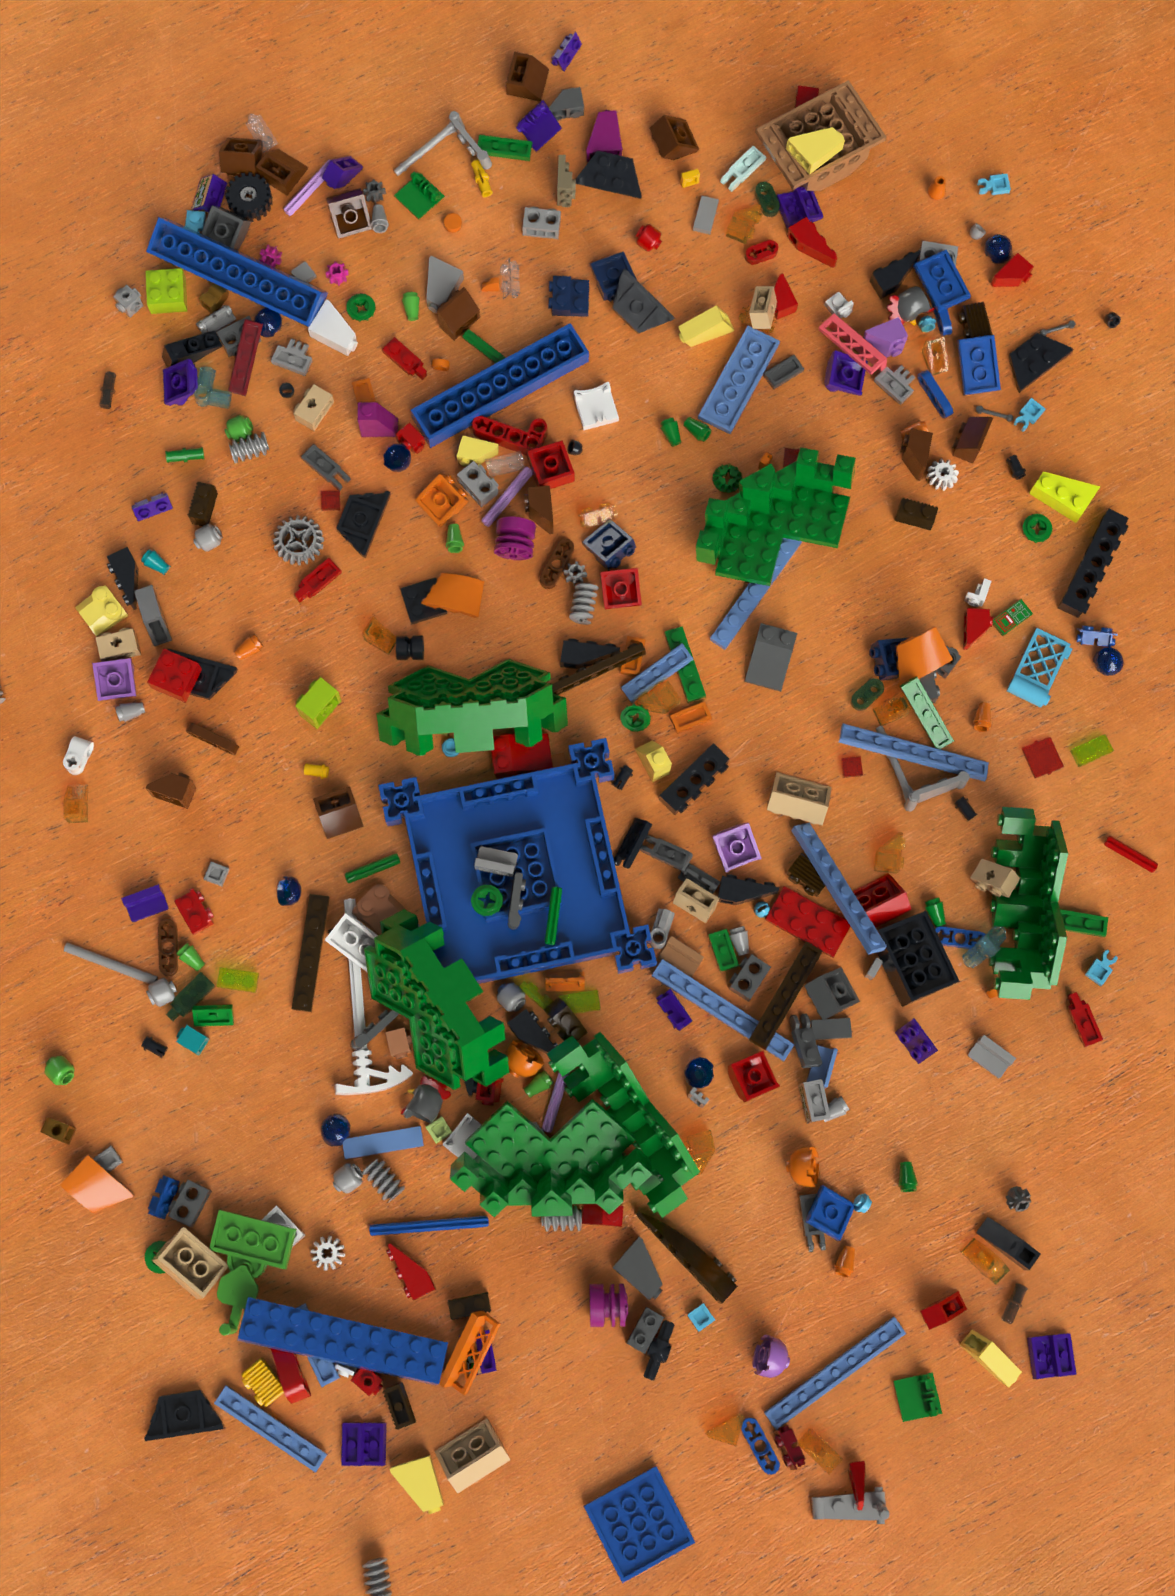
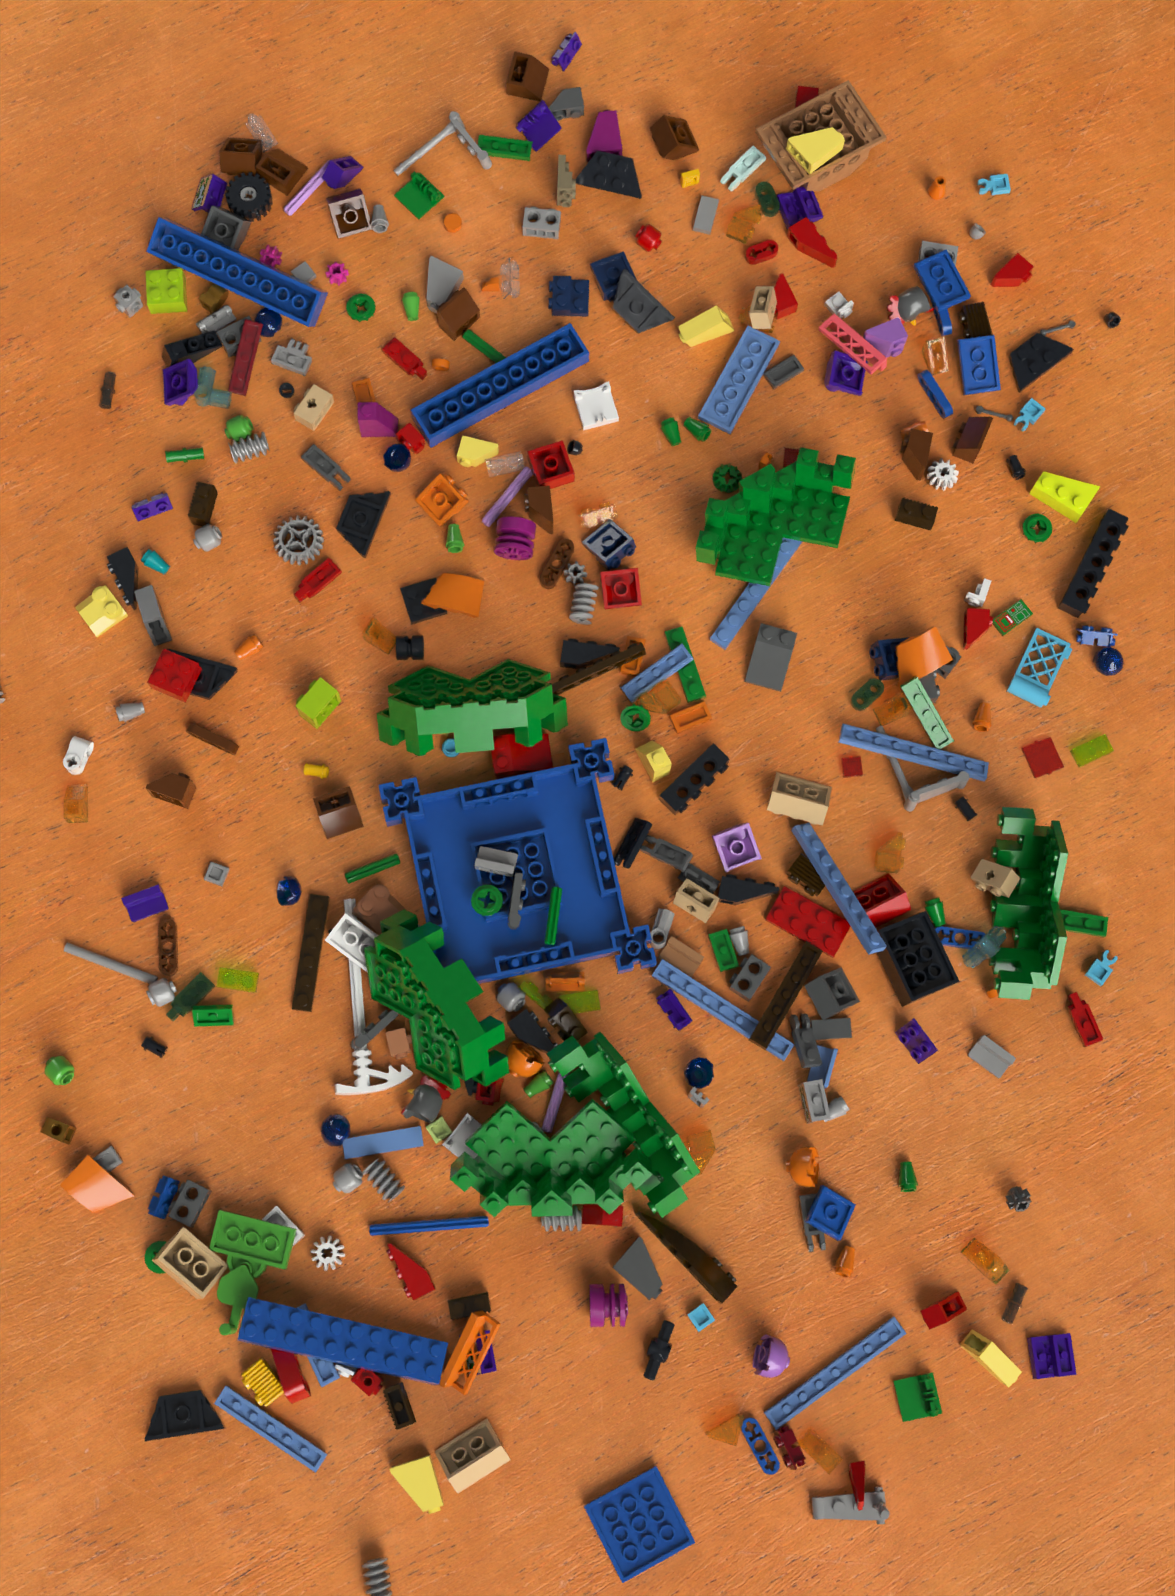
(114, 679): medium lavender slope -> none
(127, 647): tan brick -> none
(191, 957): bright green cone -> none
(192, 1039): teal brick -> none
(194, 912): red bracket -> none
(195, 220): medium azure plate -> none
(330, 500): clear red tile -> none
(333, 330): white slope -> none
(363, 1444): dark purple slope -> none
(374, 191): dark grey gear -> none
(474, 486): light grey brick -> none
(484, 187): yellow pin -> none
(510, 432): red beam -> none
(645, 1330): dark grey brick -> none
(752, 1076): red slope -> none
(764, 912): medium azure hinge -> none
(862, 1203): medium azure plate -> none
(874, 968): light grey tile -> none
(889, 279): black slope -> none
(895, 384): light grey hinge -> none
(927, 324): medium azure plate -> none
(998, 248): clear blue hair -> none
(1008, 1244): black slope -> none
(1131, 854): red axle -> none

